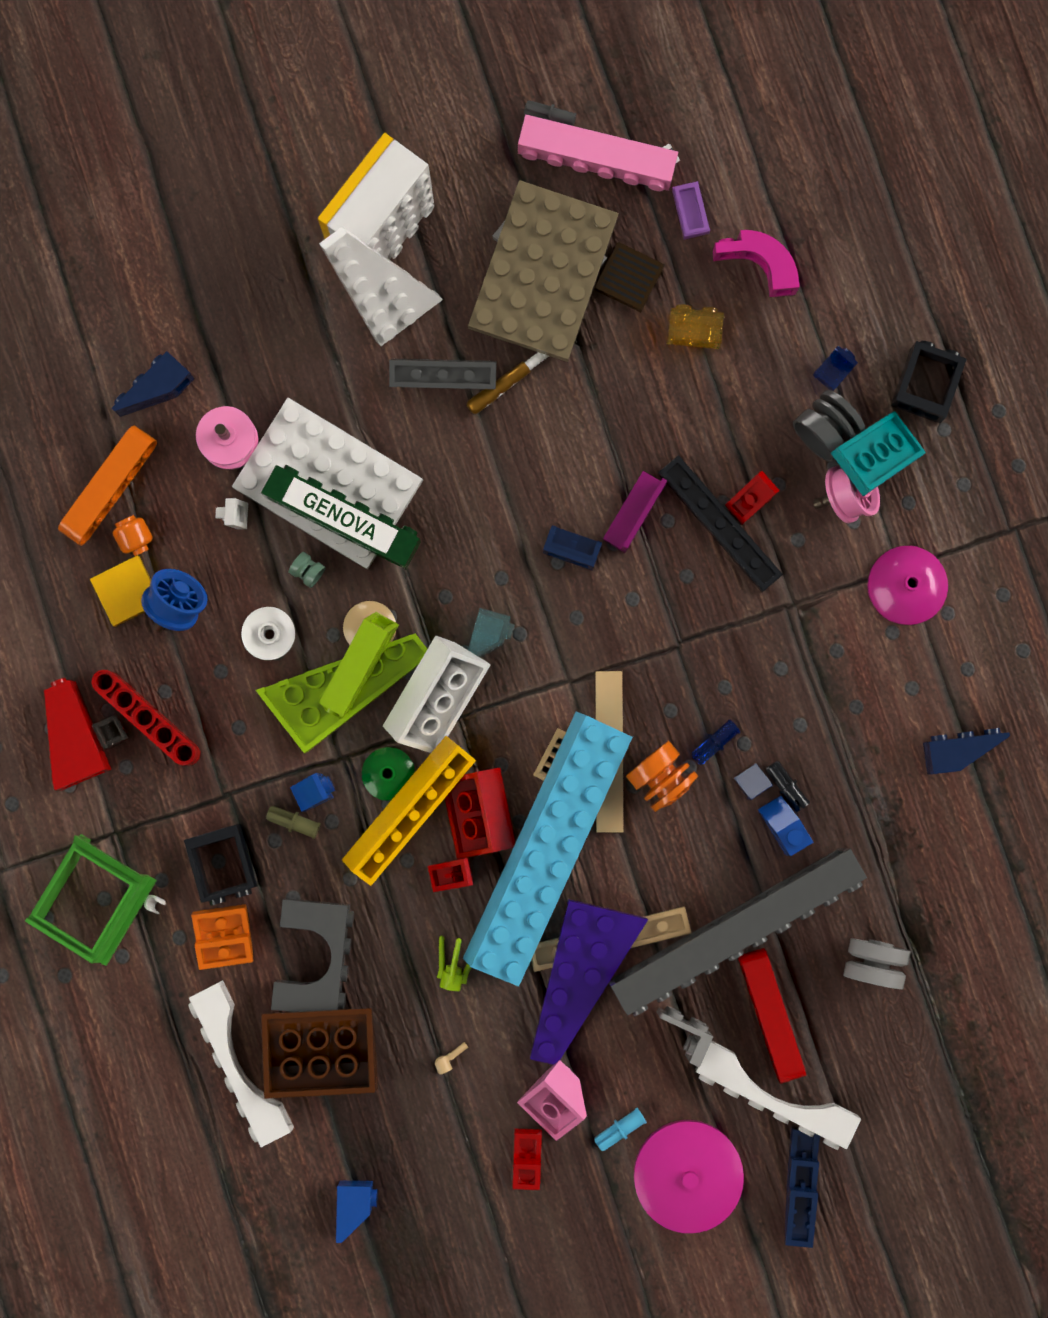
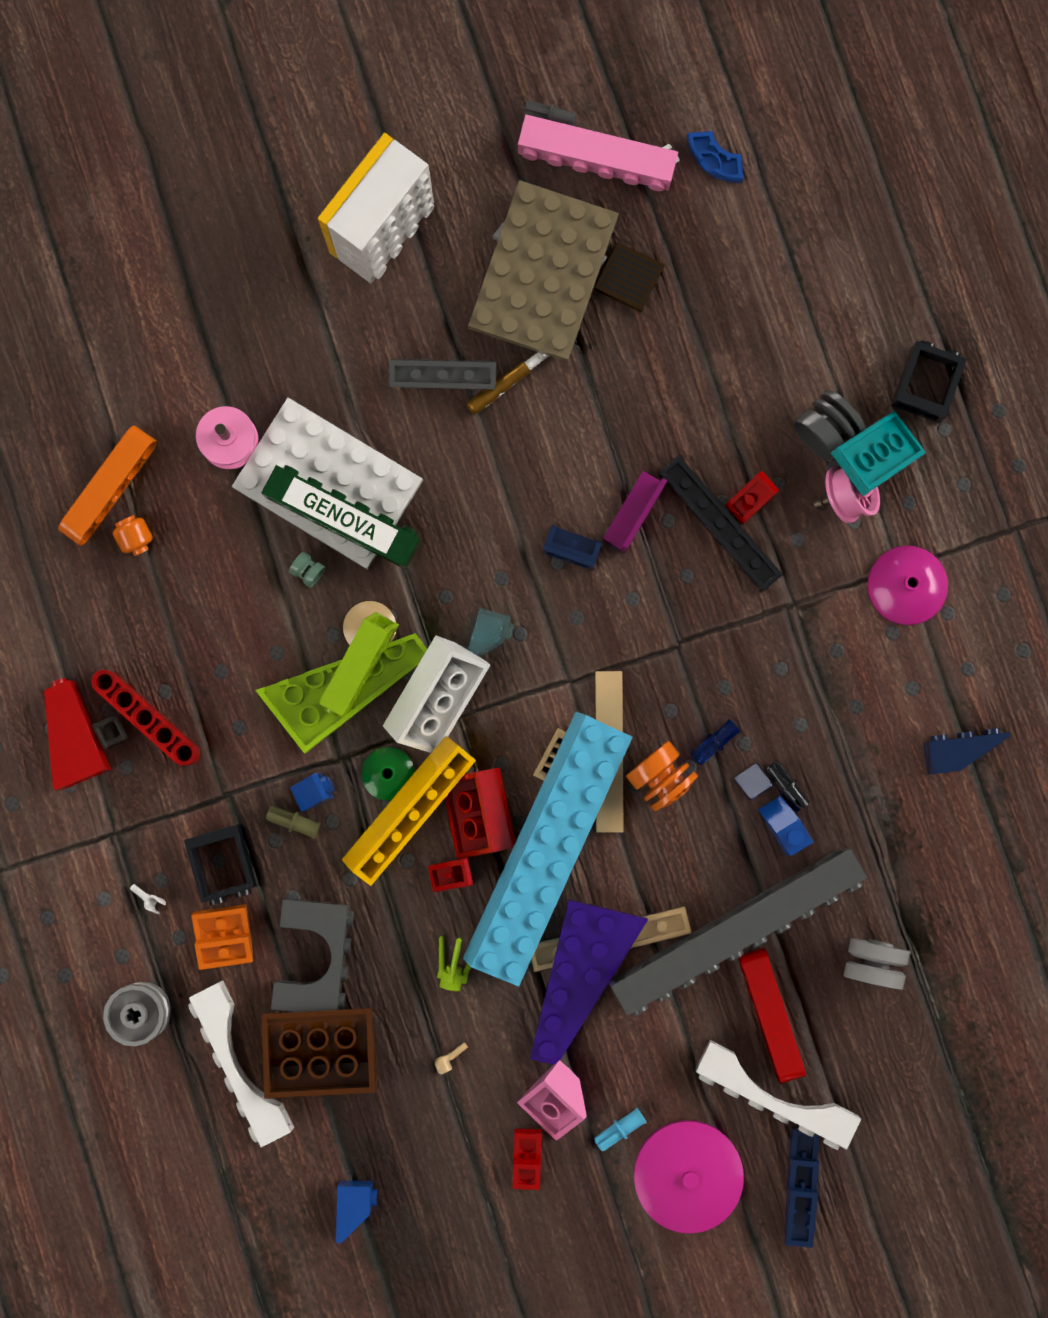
(122, 590): yellow tile -> none
(122, 917): bright green piece -> none
(125, 1025): none -> light grey wheel
(159, 384): dark blue slope -> none
(173, 600): blue wheel -> none
(234, 513): white tile -> none
(256, 626): white dish -> none
(379, 288): white wing -> none
(690, 210): medium lavender tile -> none
(695, 327): clear yellow brick -> none
(695, 1045): light grey bracket -> none
(714, 158): none -> blue tile
(768, 254): dark pink arch -> none
(836, 368): clear blue bracket -> none

